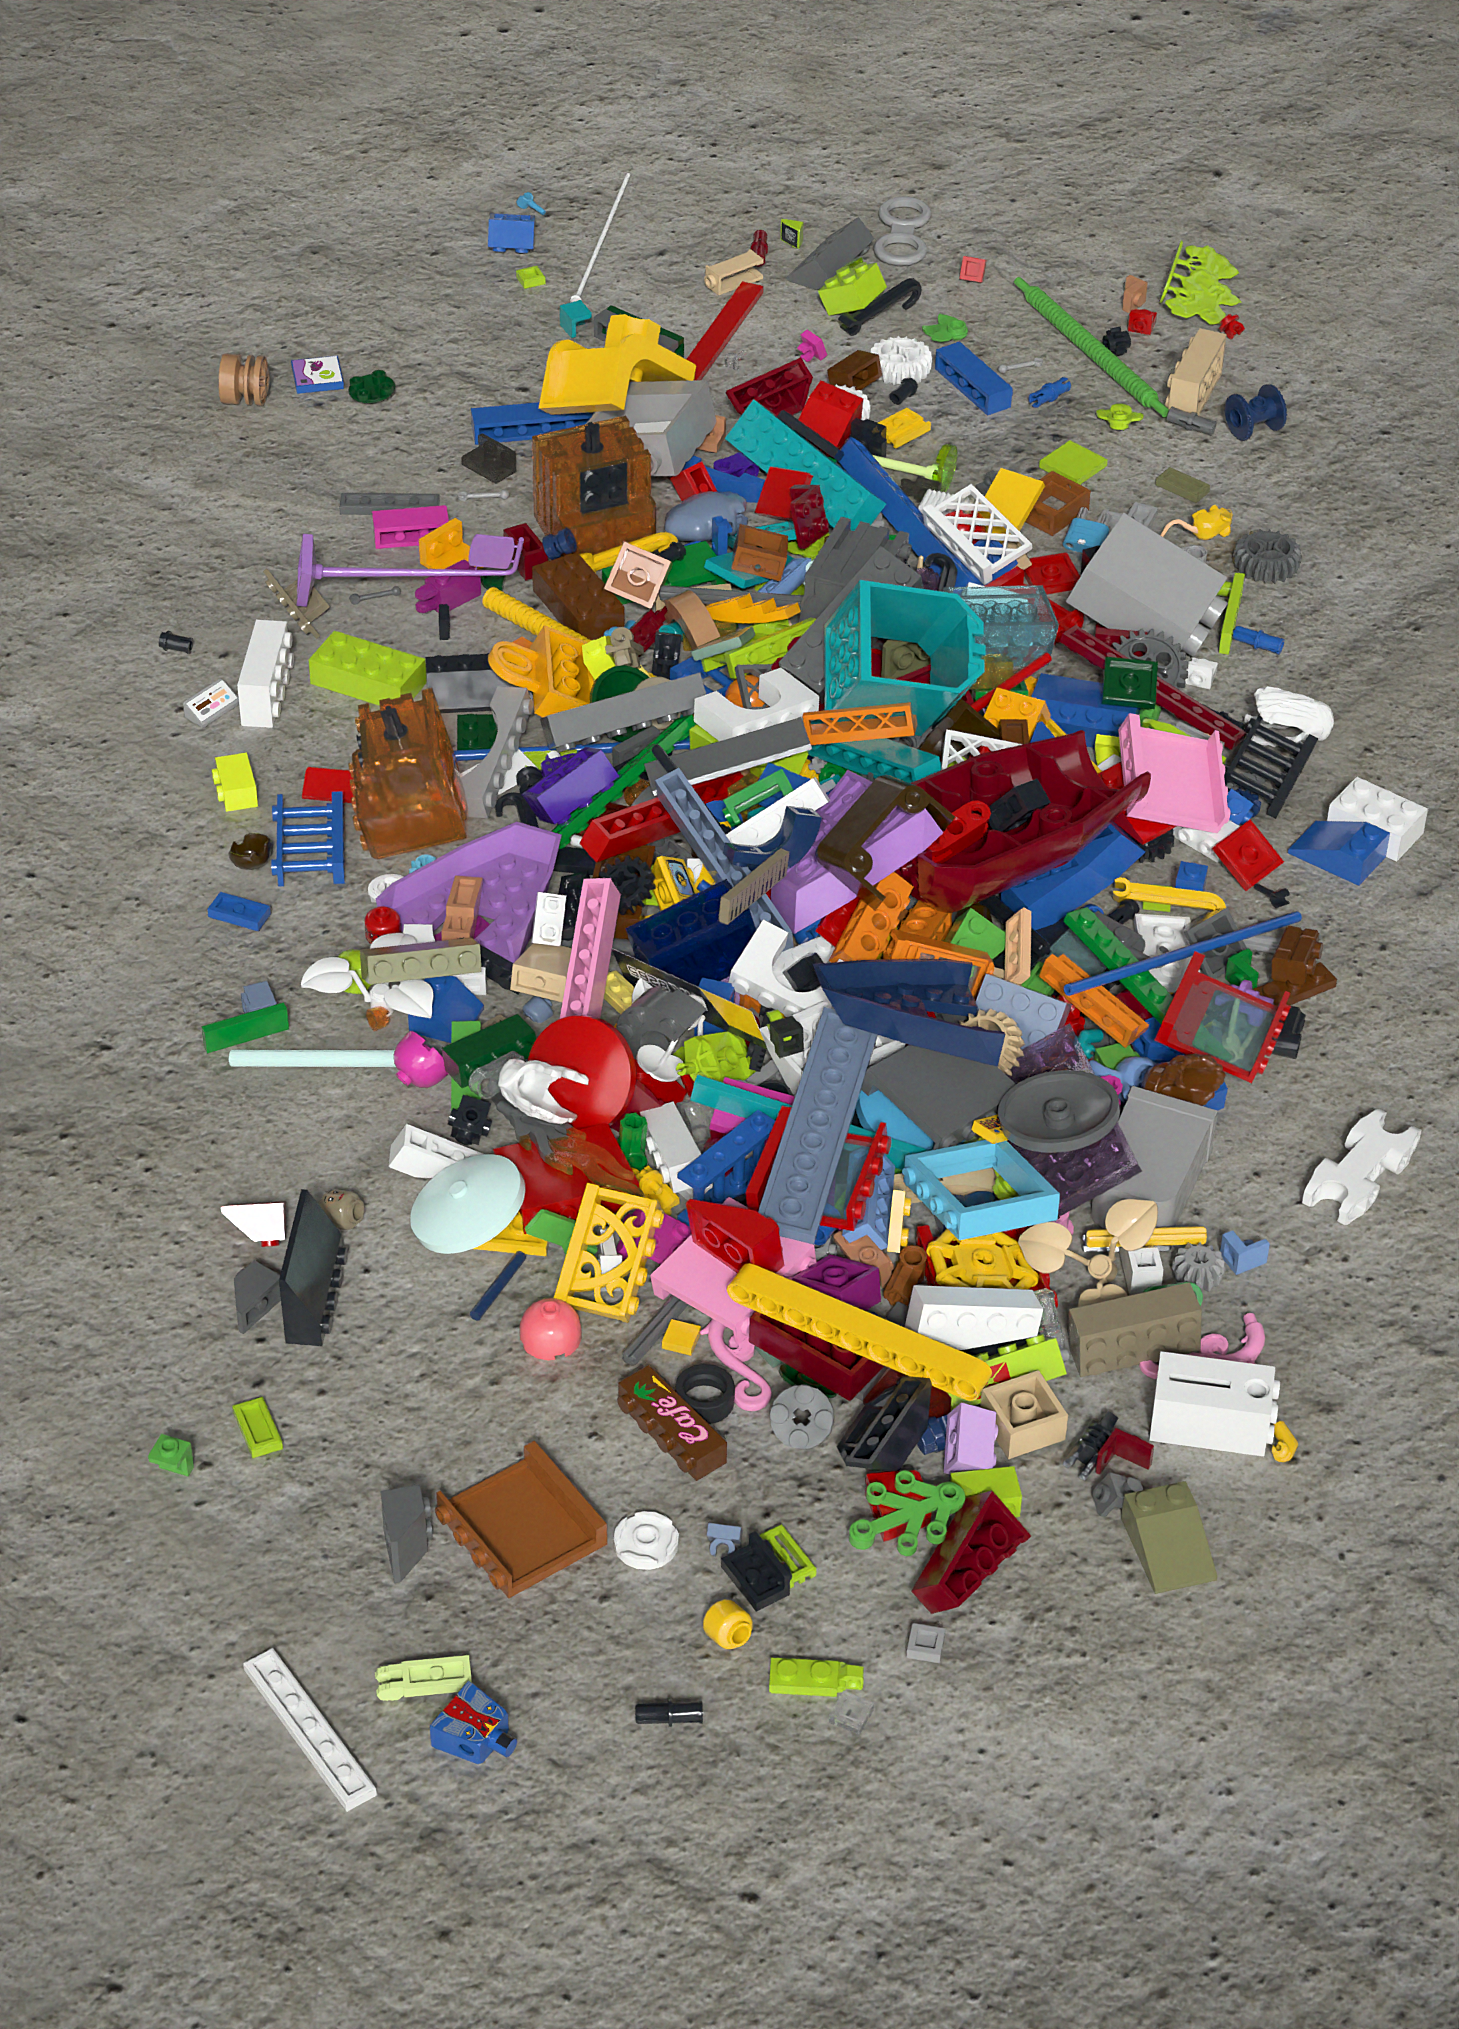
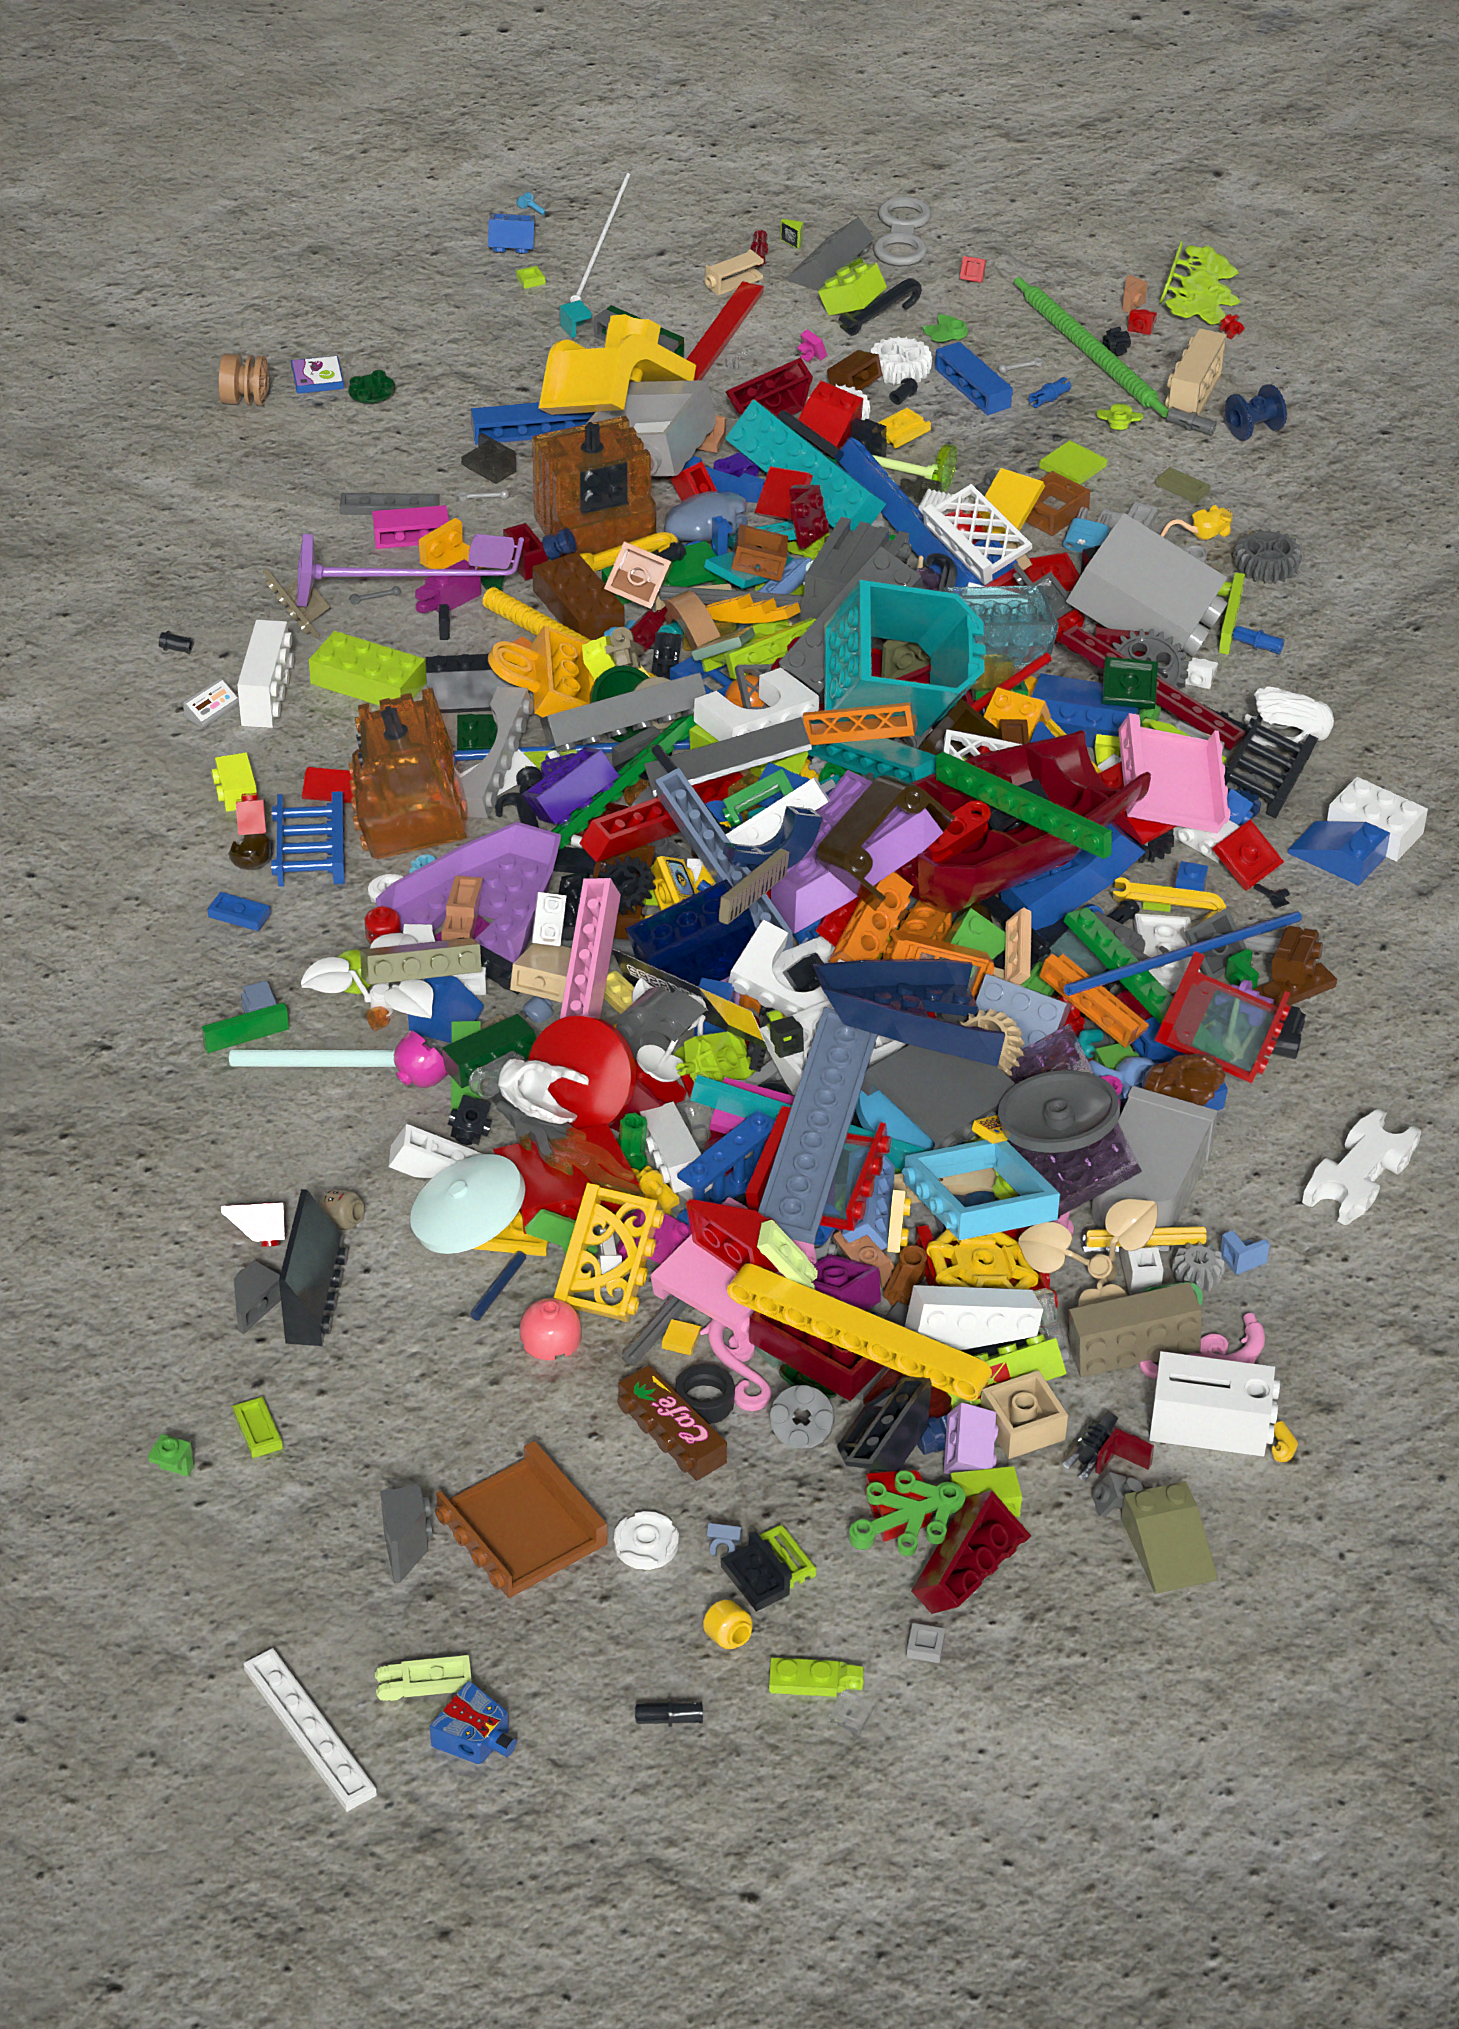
(251, 814): none -> brick
(786, 1255): none -> yellowish green hinge
(1024, 805): none -> green plate
(1055, 592): none -> dark grey bracket

